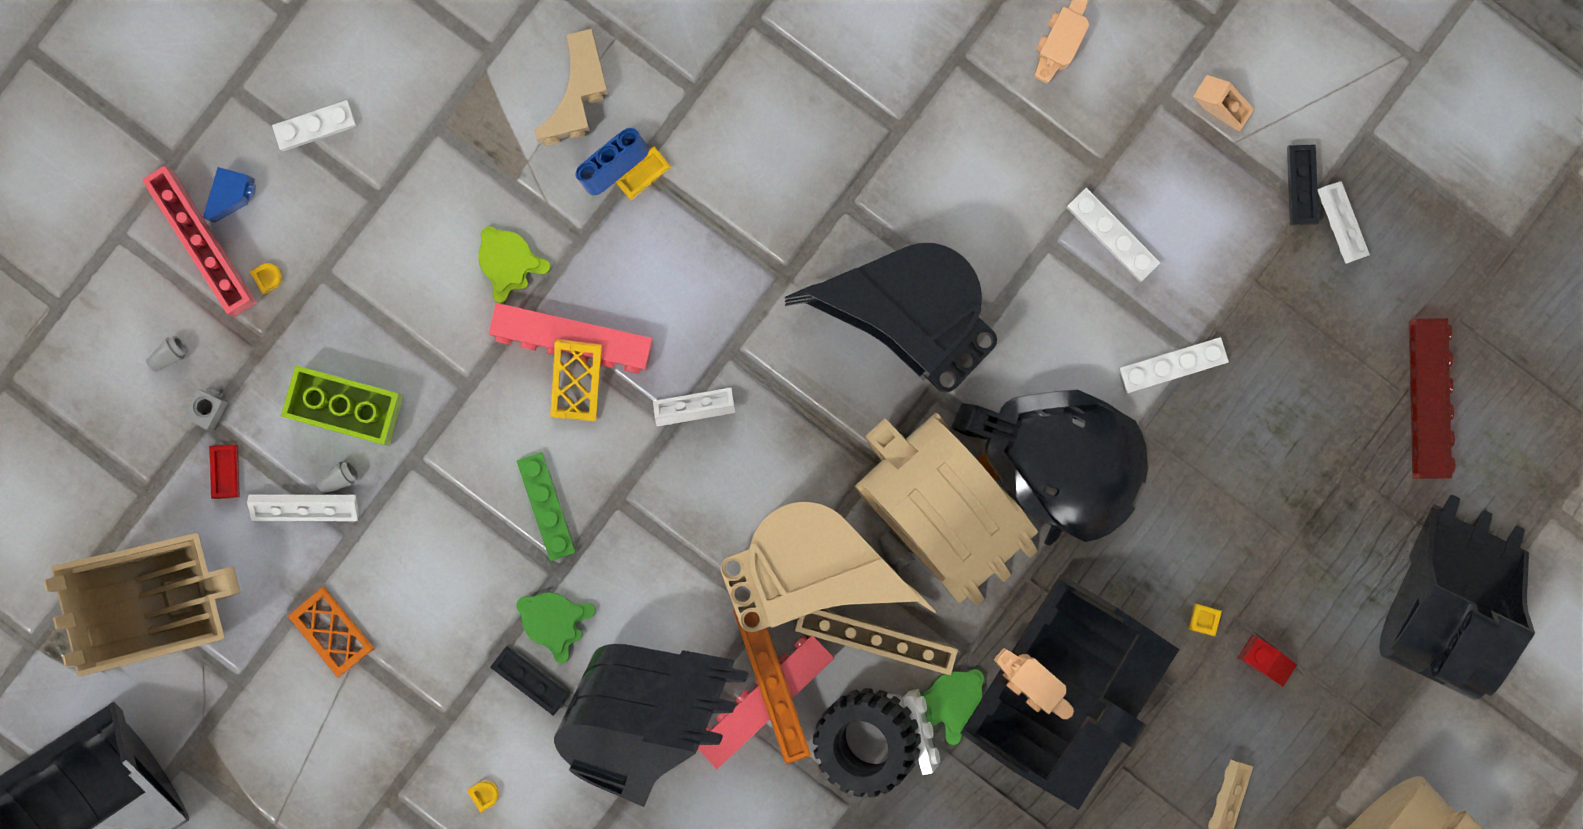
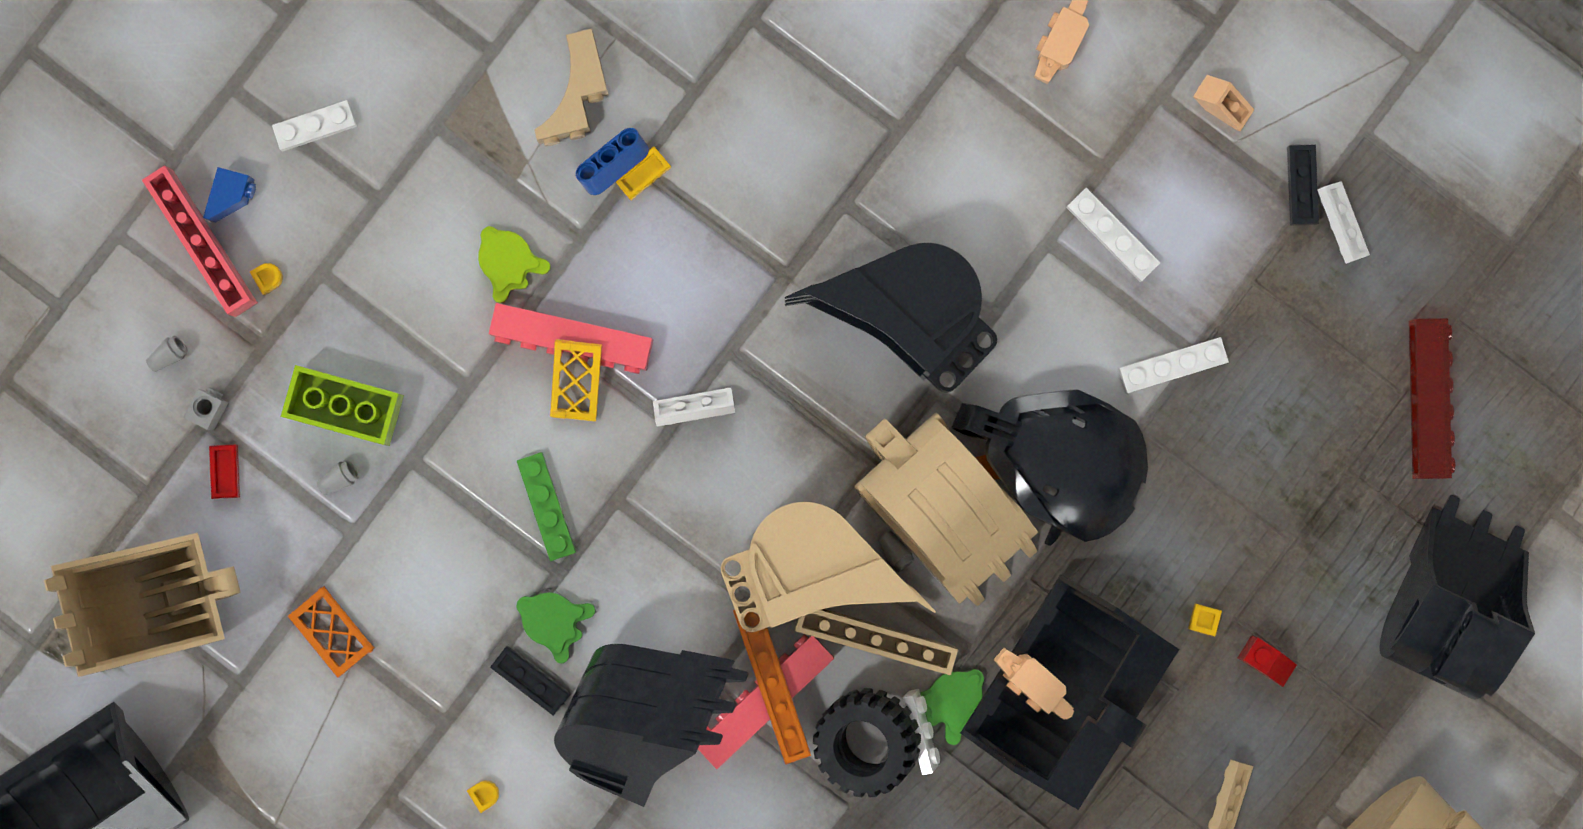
(303, 507): white plate -> none

